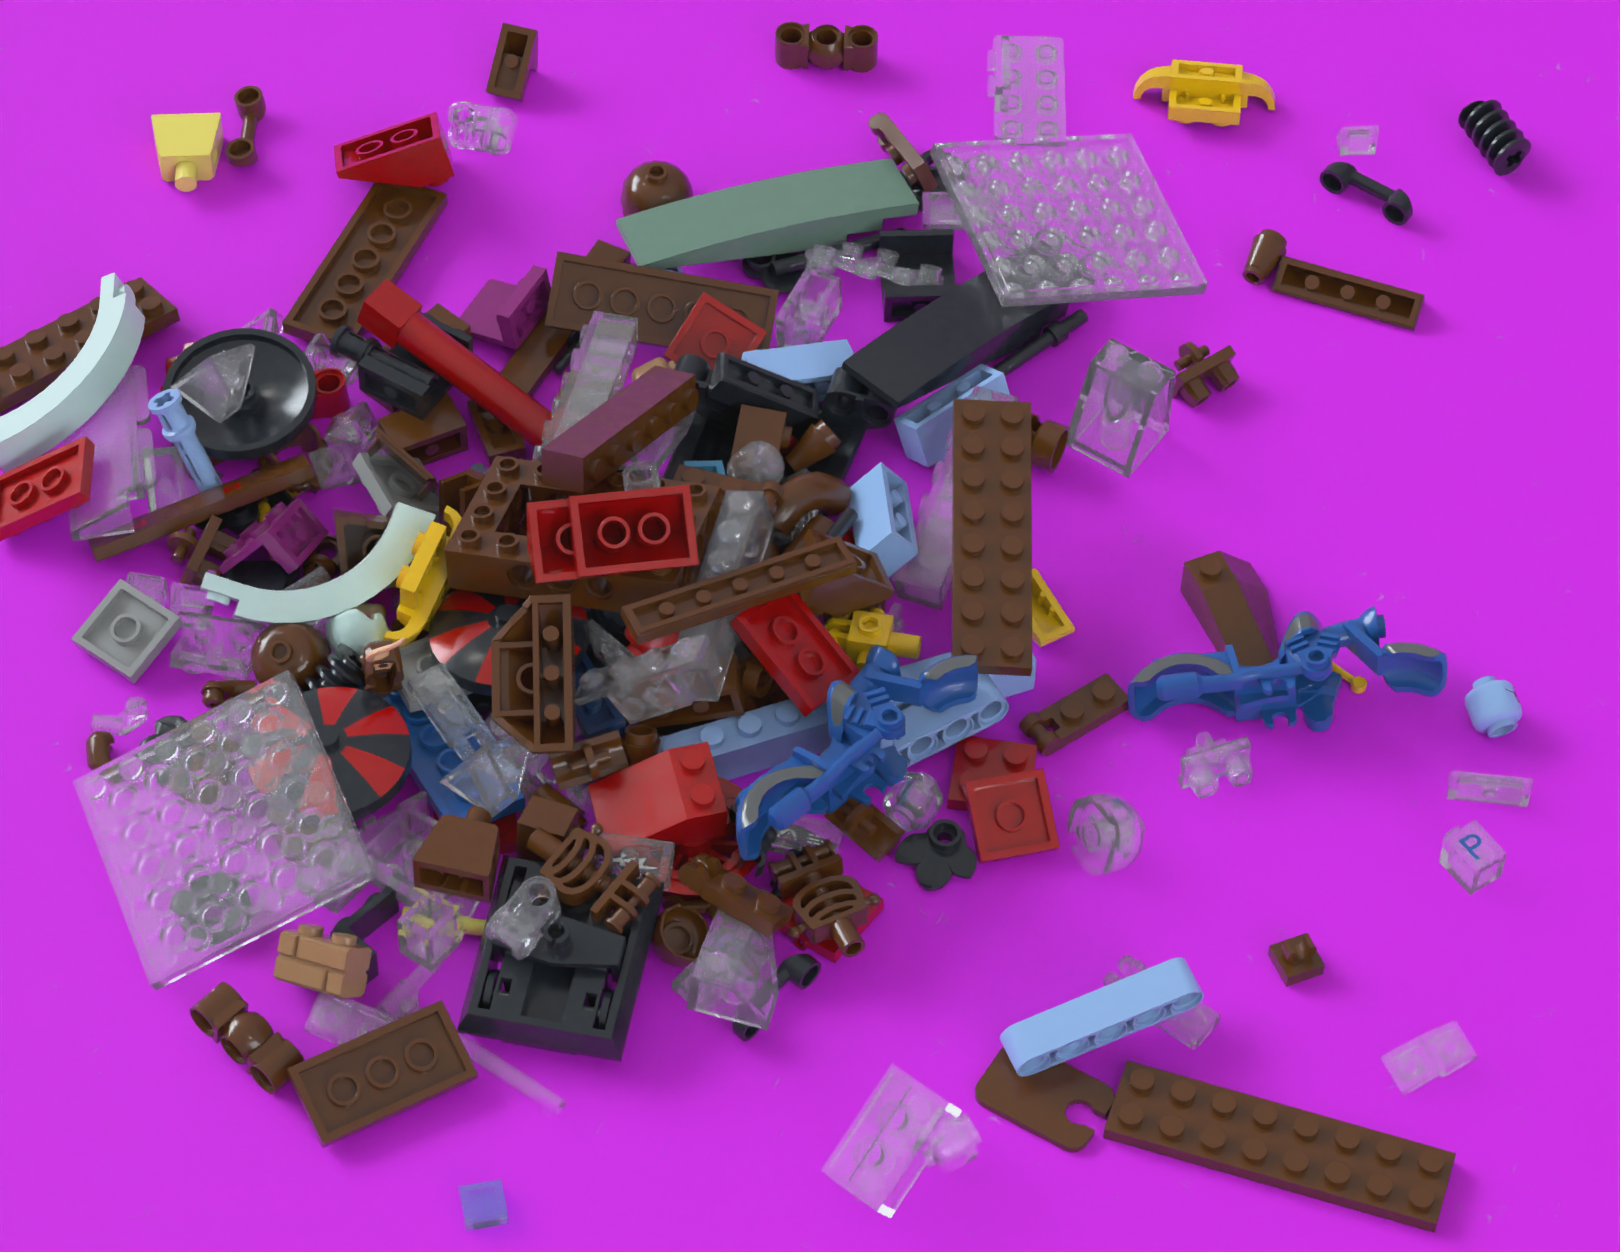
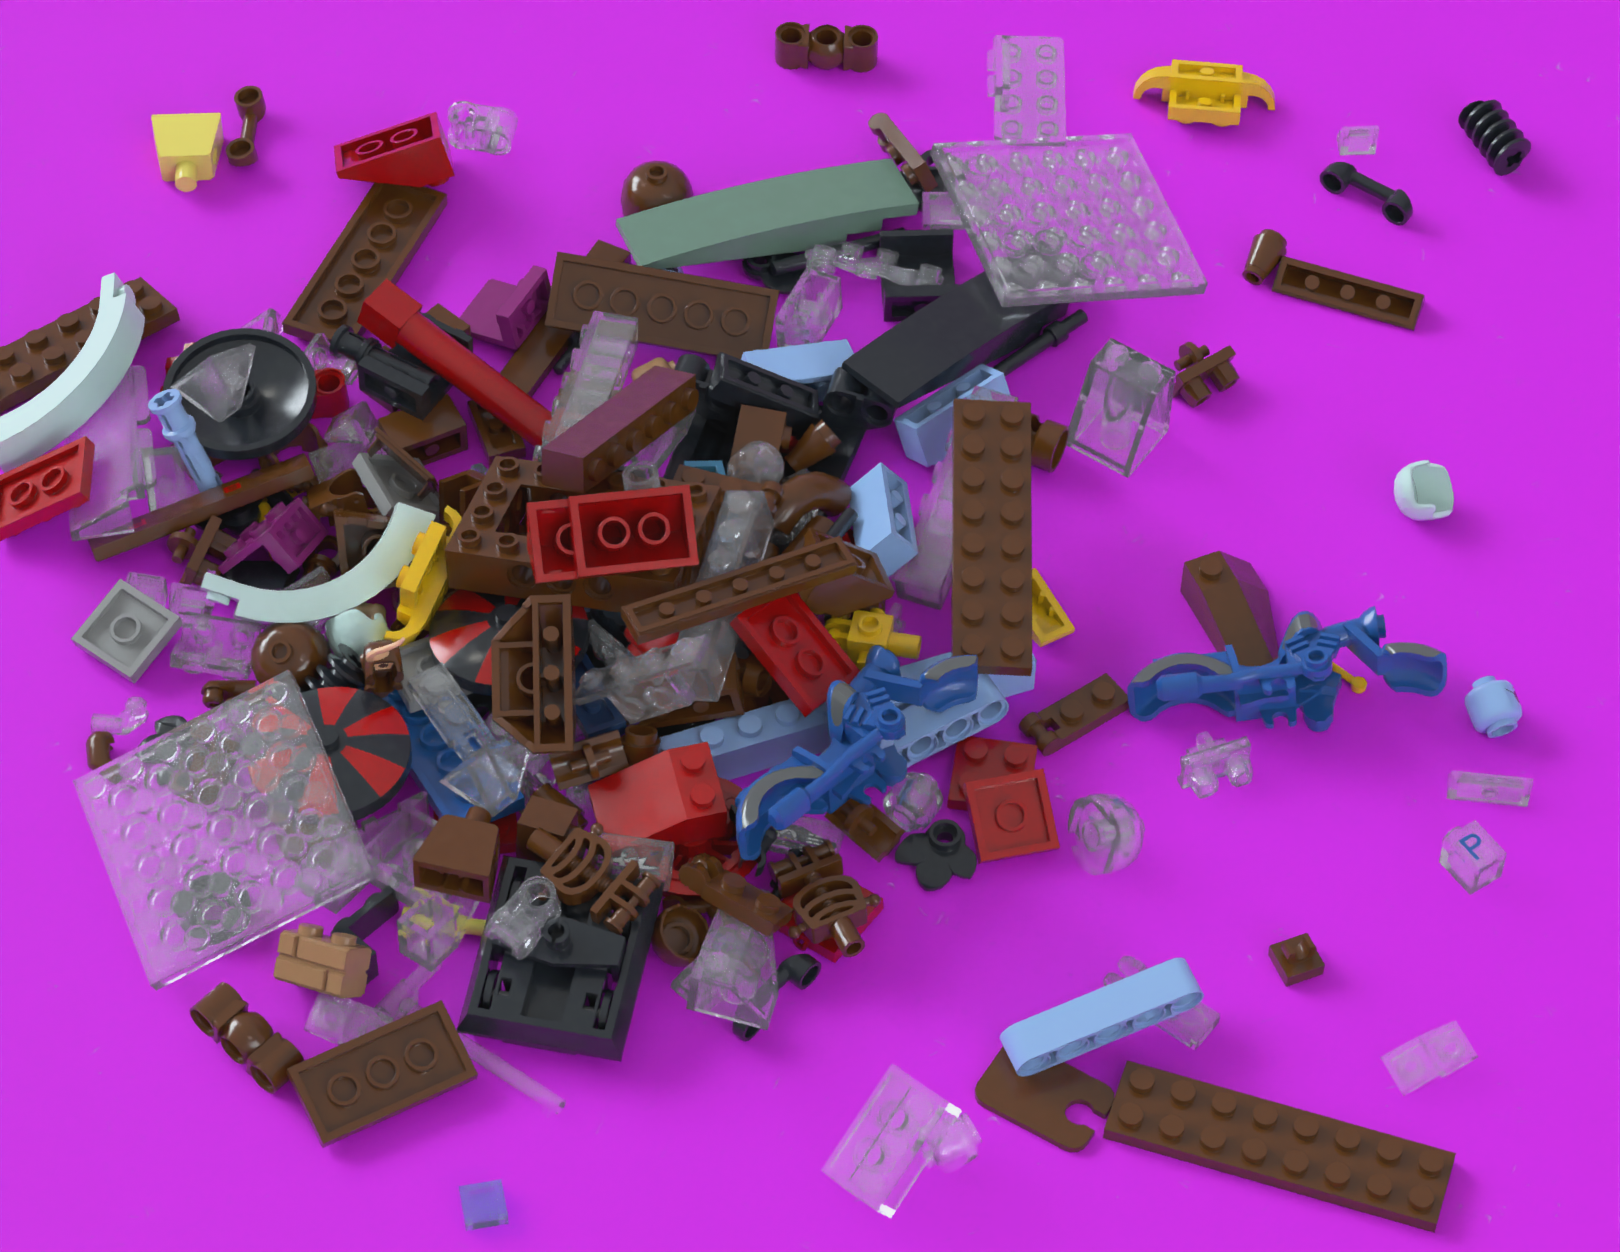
(340, 493): none -> reddish brown piece
(512, 62): reddish brown slope -> none
(713, 330): red plate -> none
(1424, 491): none -> light aqua hair

